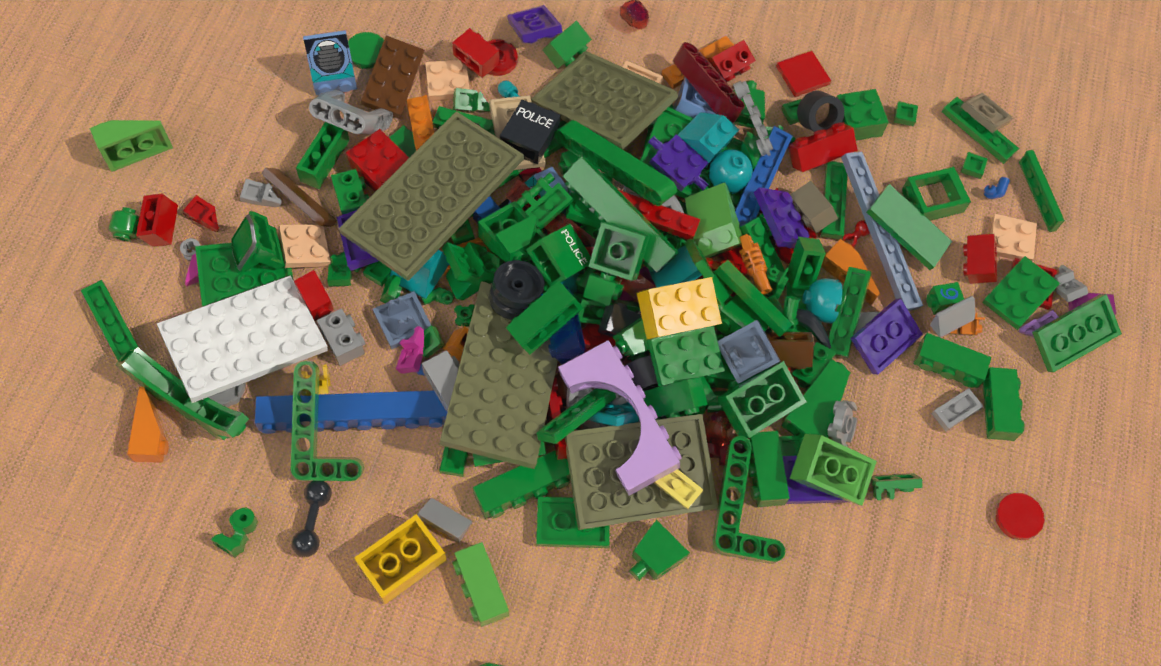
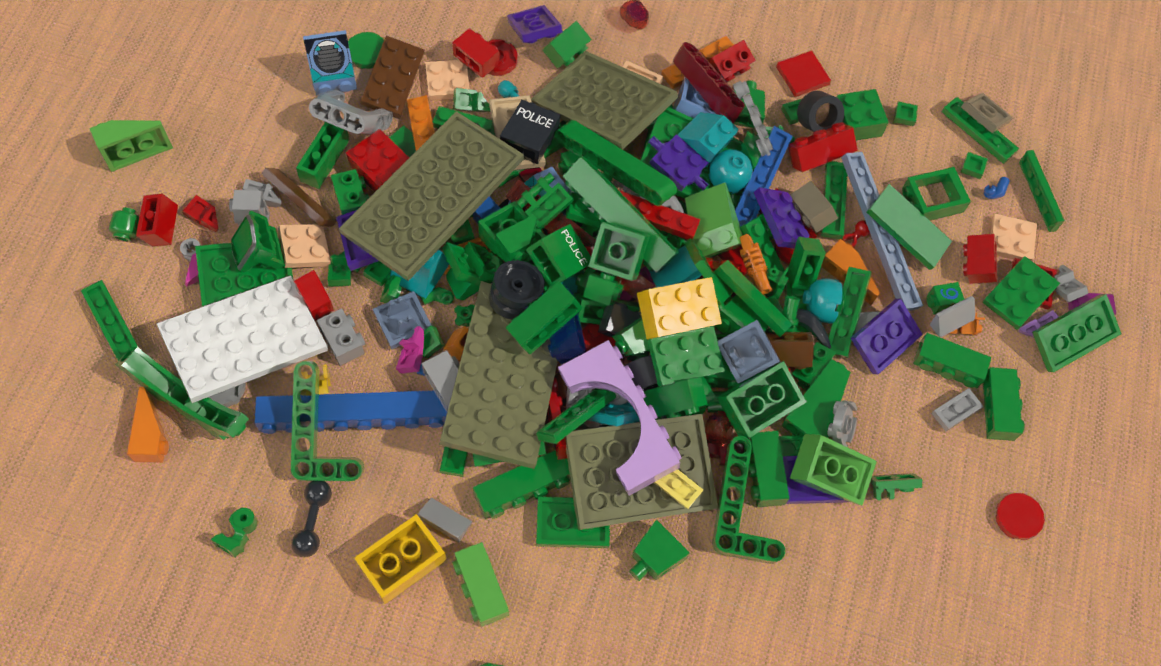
(246, 201): none -> light grey brick

